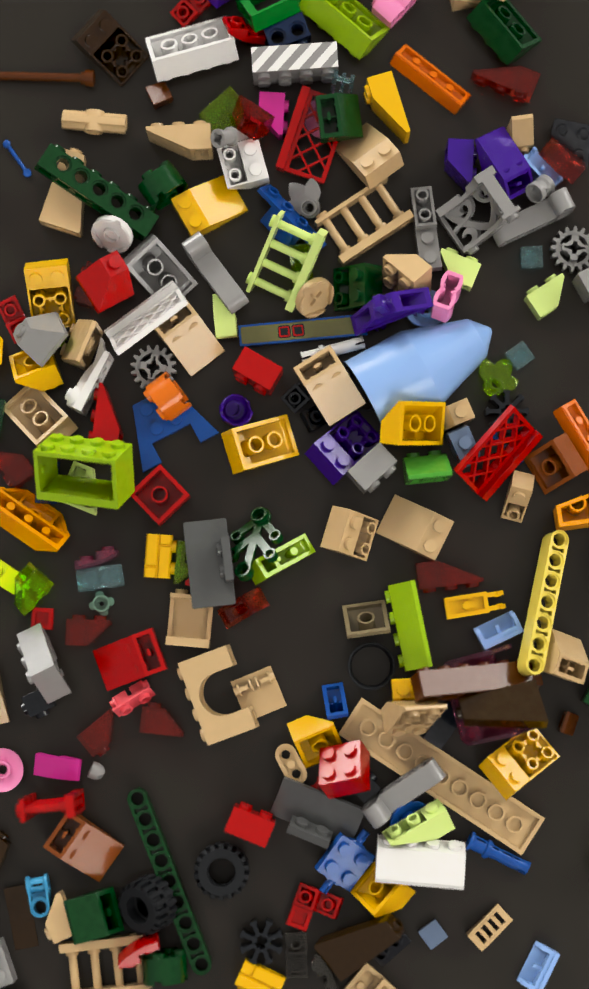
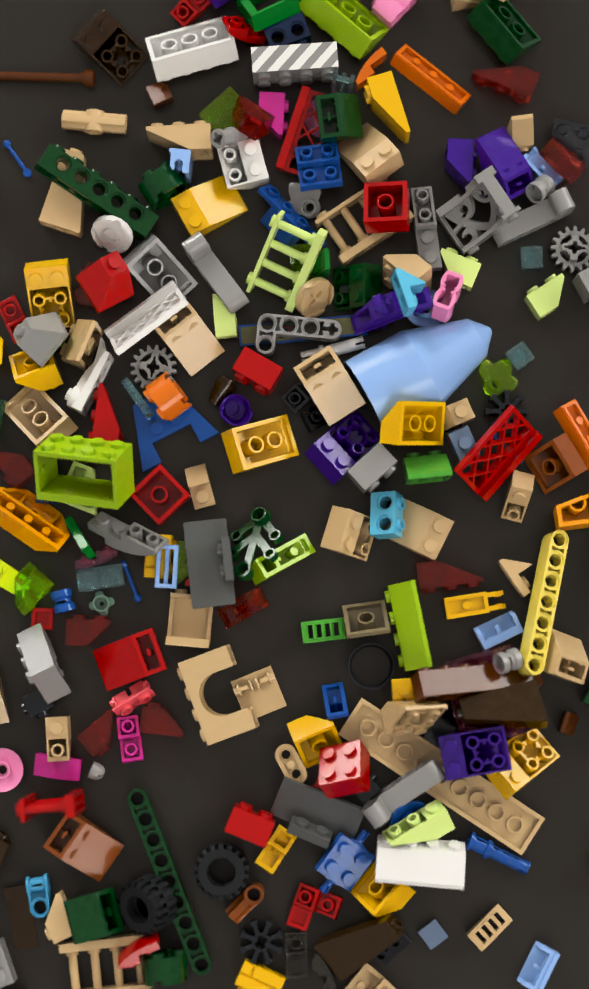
(58, 738): none -> tan slope
(61, 596): none -> blue wheel
(80, 537): none -> green tile
(127, 538): none -> light grey slope
(130, 739): none -> dark pink slope
(135, 395): none -> clear light blue tile
(137, 597): none -> blue hinge
(166, 570): none -> light blue tile
(182, 161): none -> light blue hinge
(200, 486): none -> tan slope
(222, 388): none -> dark brown cone
(244, 903): none -> dark orange piece
(275, 850): none -> yellow slope
(298, 333): none -> light grey beam
(305, 634): none -> bright green slope
(318, 166): none -> blue slope
(322, 264): none -> green slope
(367, 70): none -> orange slope
(381, 516): none -> medium azure brick
(386, 207): none -> red brick
(405, 288): none -> medium azure slope
(474, 752): none -> dark purple slope
(507, 661): none -> light grey wheel
(512, 570): none -> tan slope

